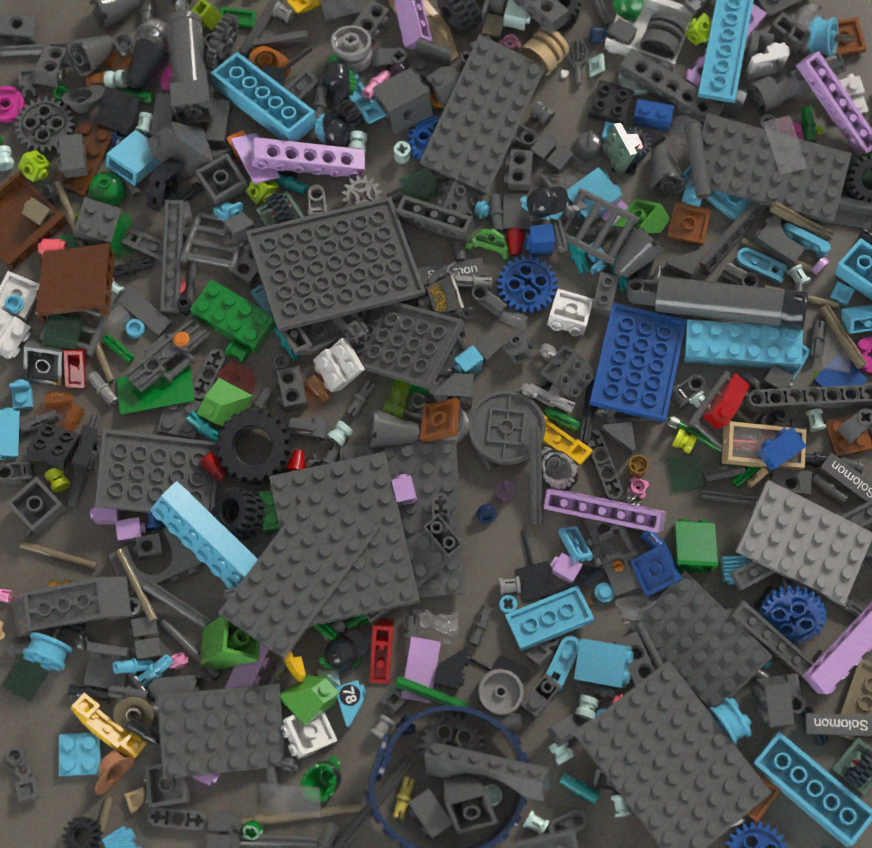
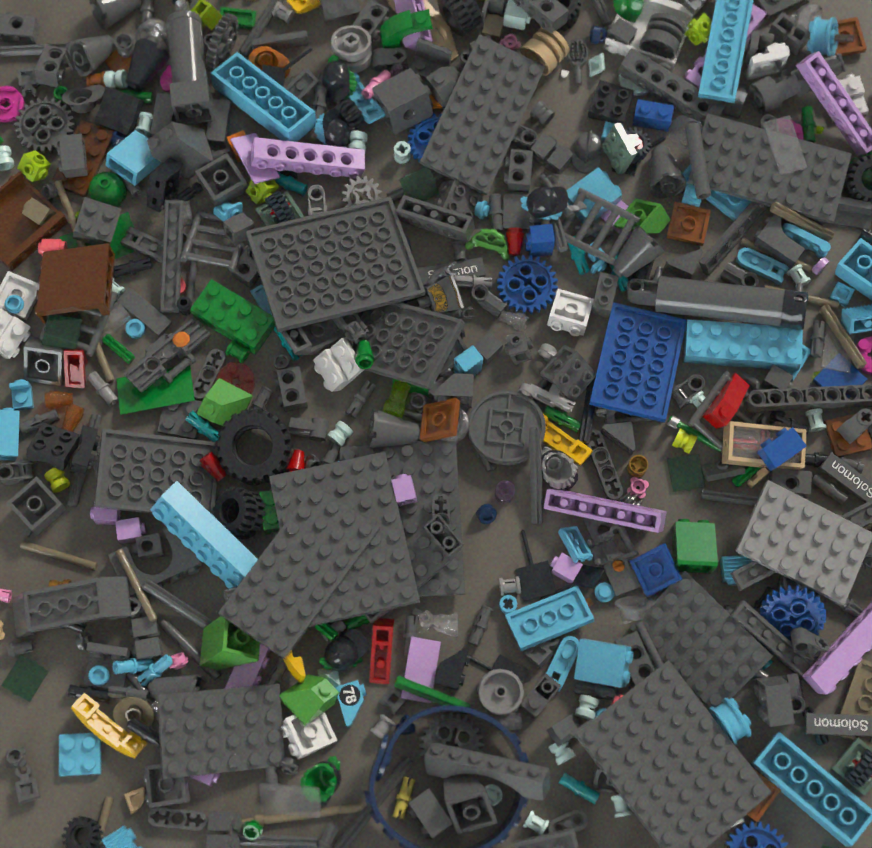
(47, 650): medium azure wheel -> none
(99, 675): none -> medium azure tile
(111, 770): nougat piece -> none
(152, 523): blue bush -> none
(317, 389): clear orange cone -> none
(364, 355): none -> green cone
(402, 25): none -> green arch
(645, 536): blue bush -> none
(808, 644): none -> dark grey piece

